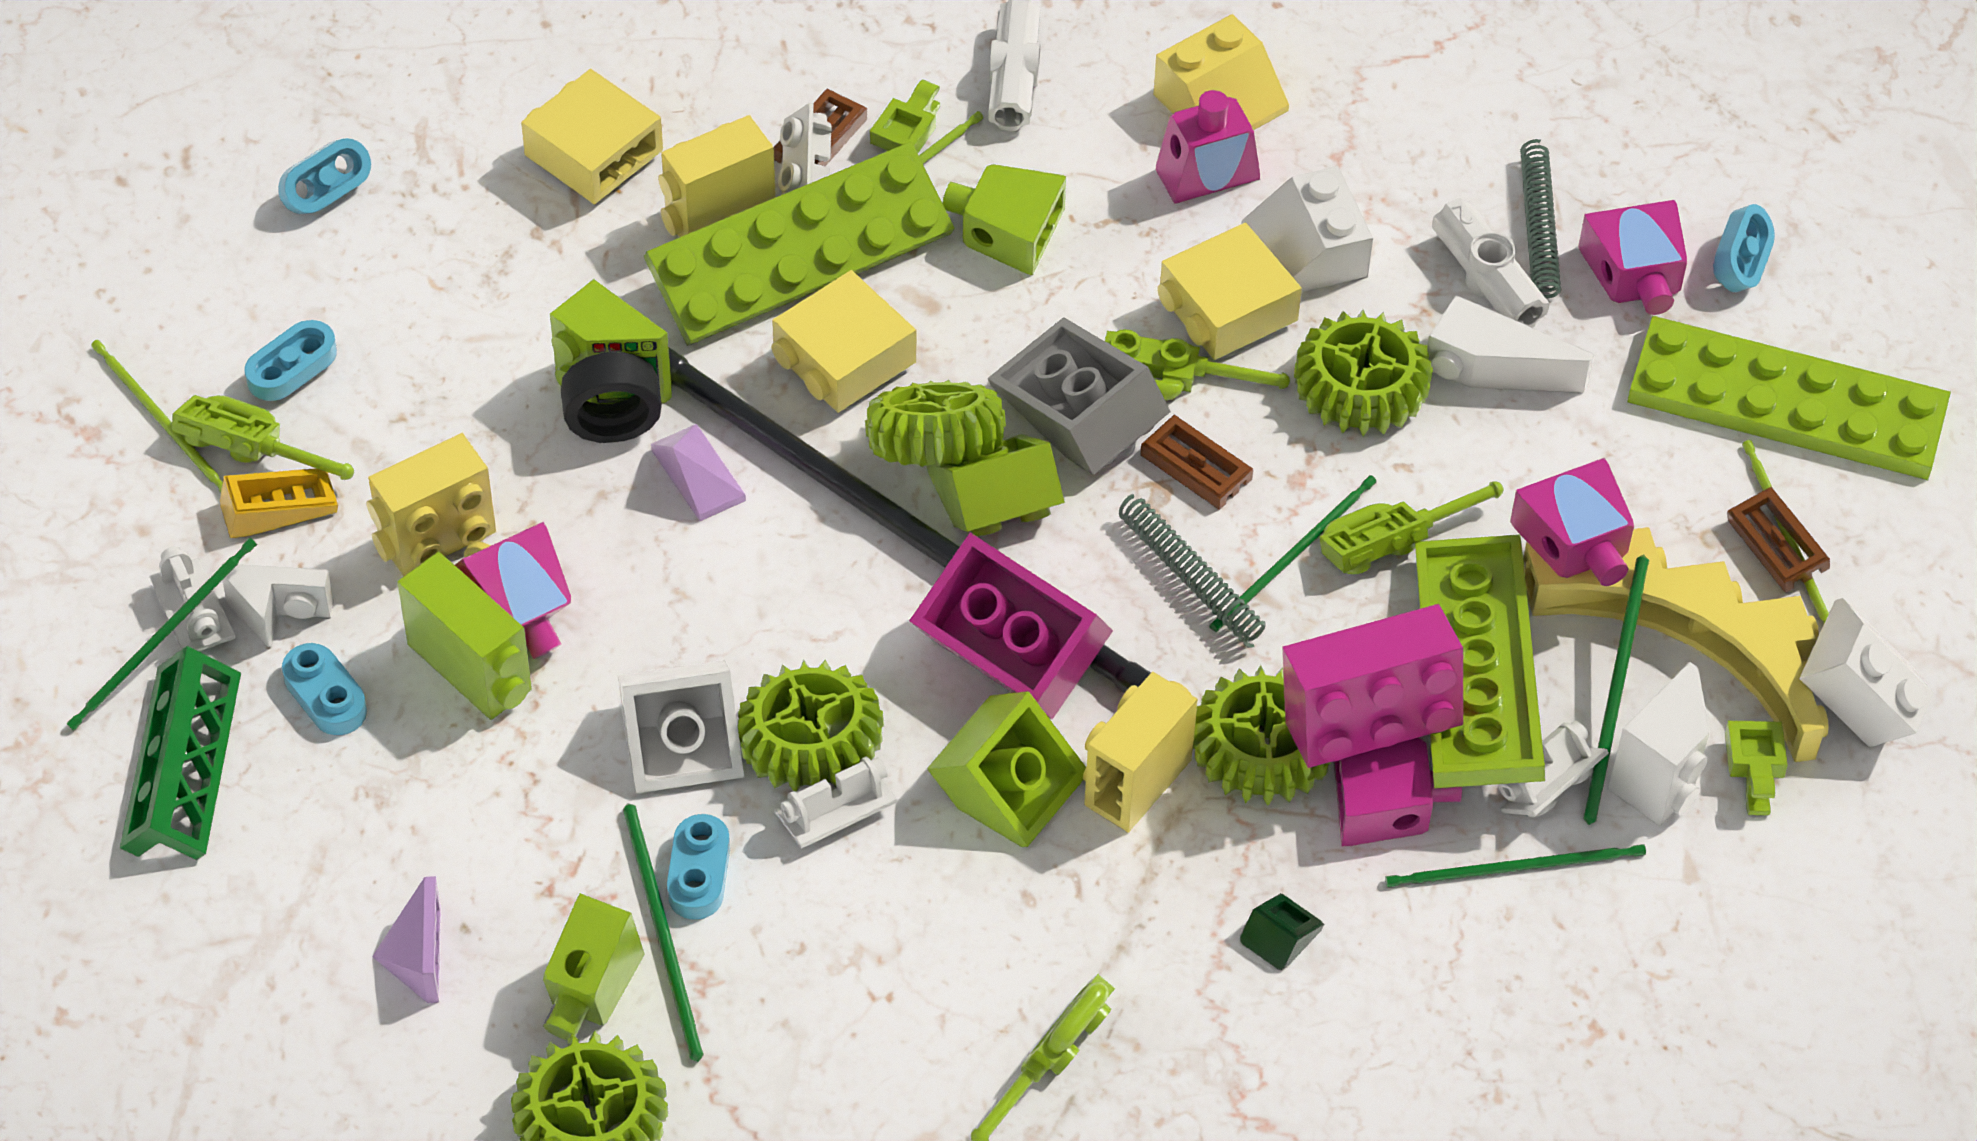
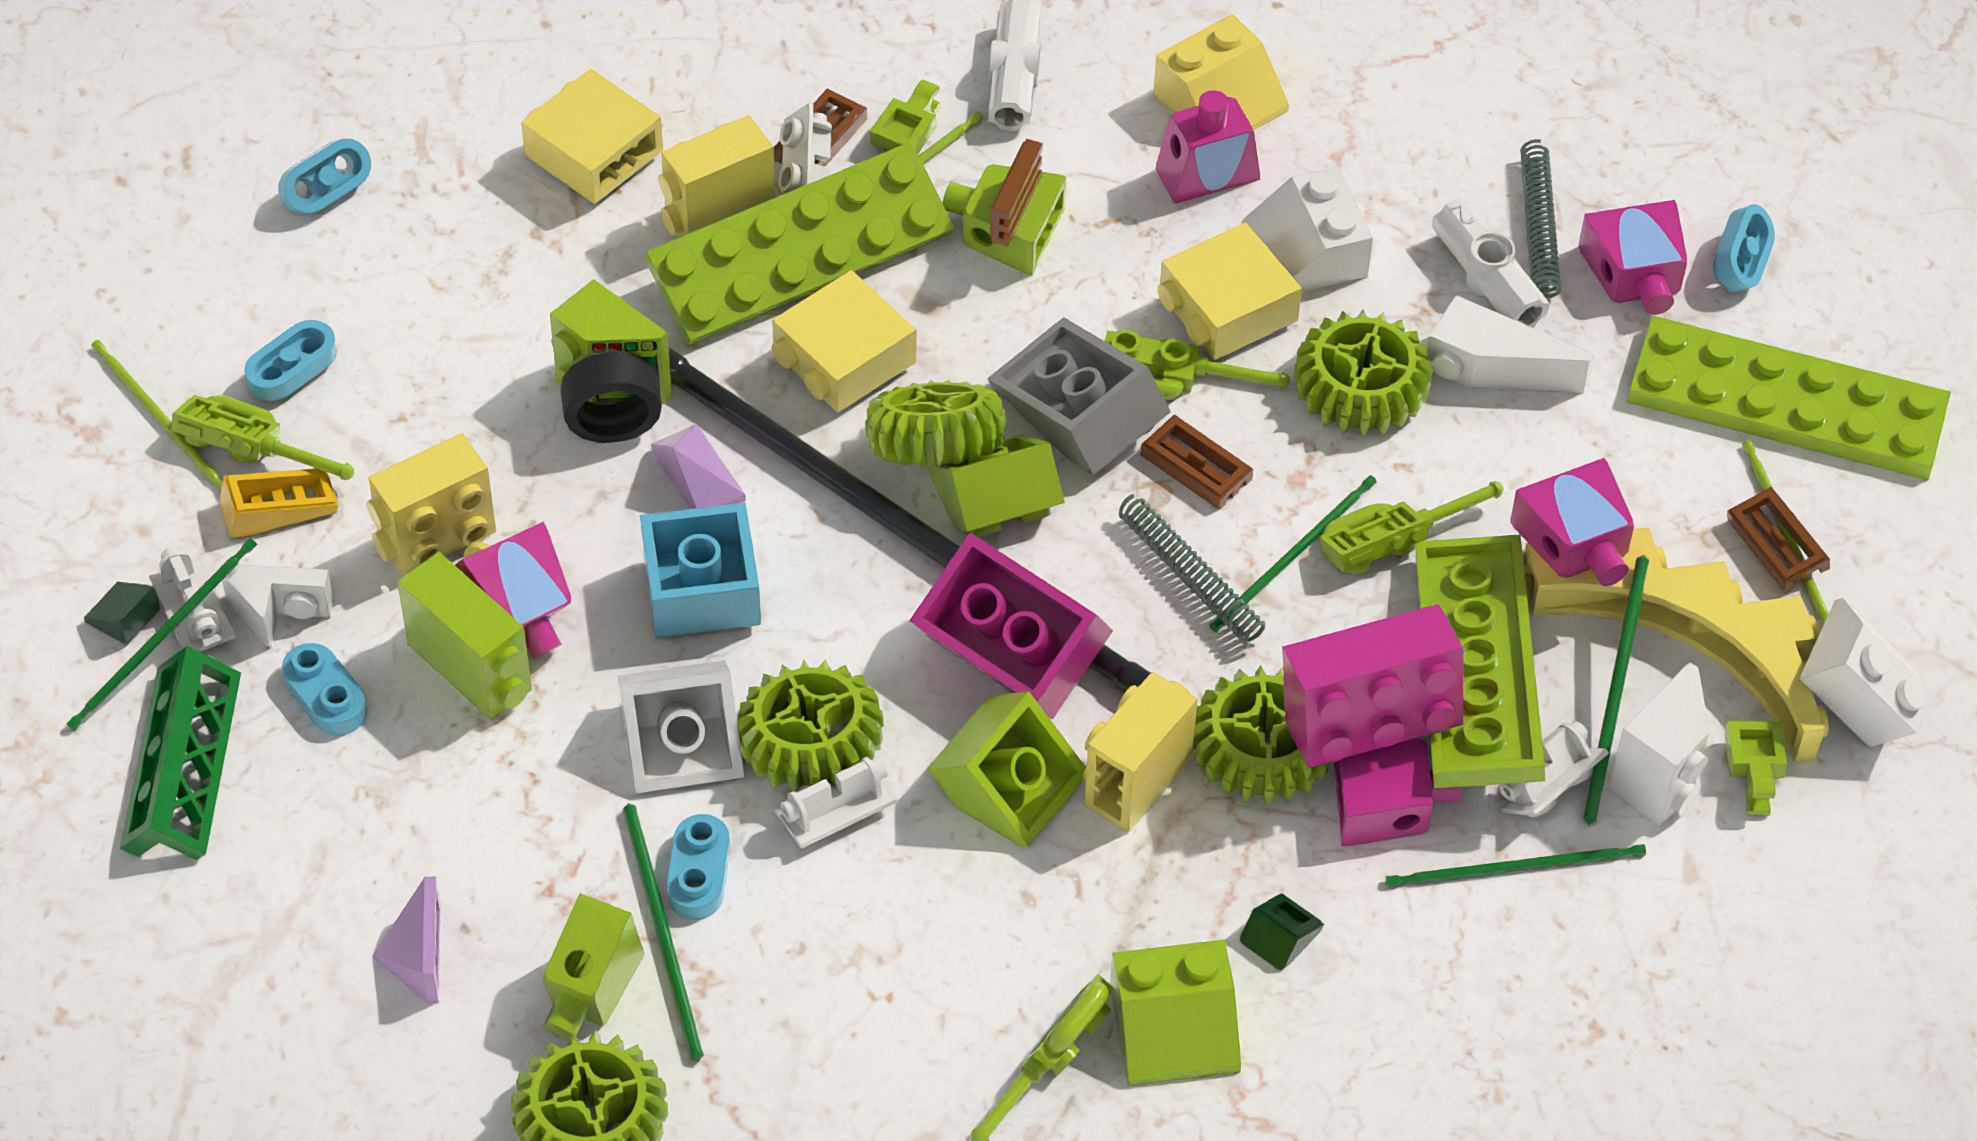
(124, 610): none -> dark green slope
(700, 570): none -> medium azure brick
(1016, 192): none -> dark orange tile
(1175, 1012): none -> lime slope

